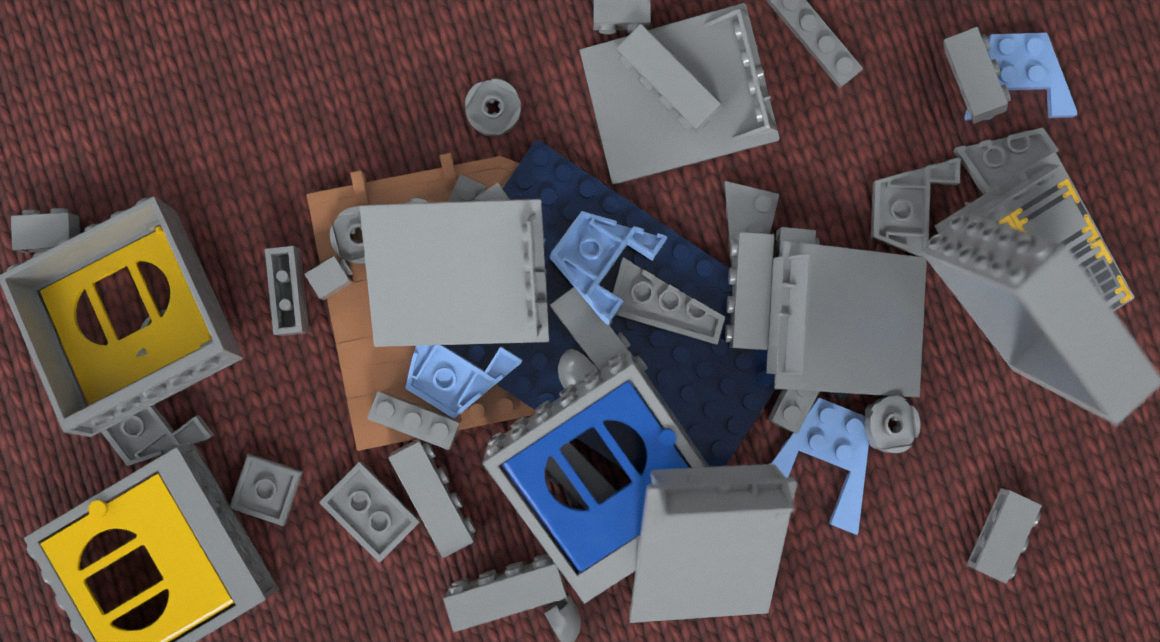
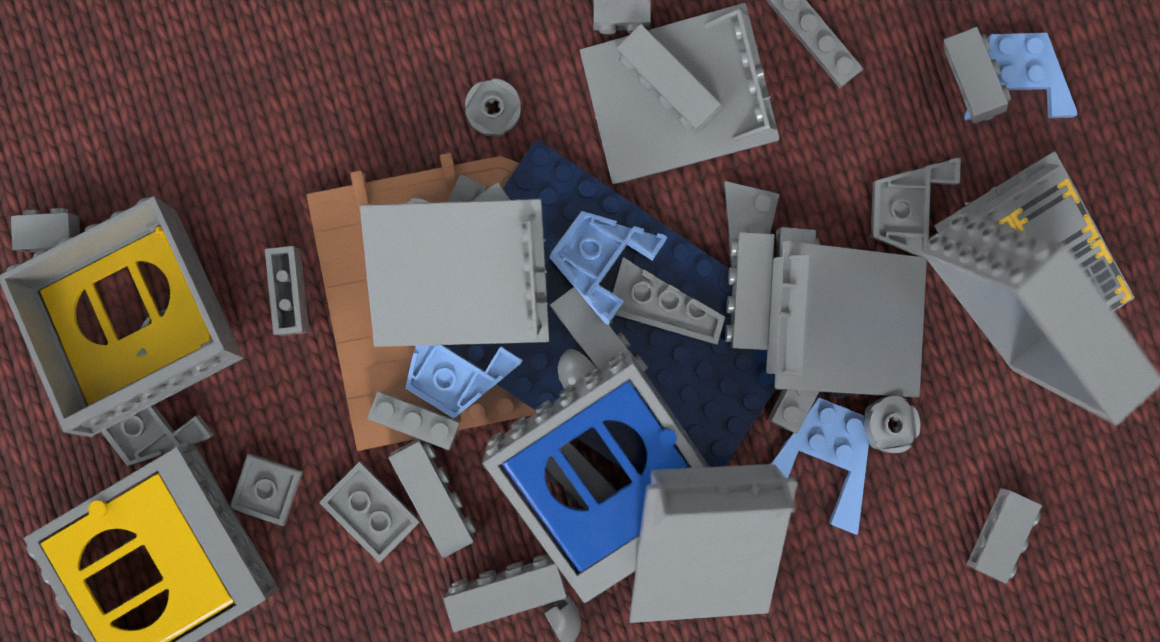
(330, 277): light grey brick -> none
(341, 236): light grey plate -> none
(1001, 159): light grey wing -> none

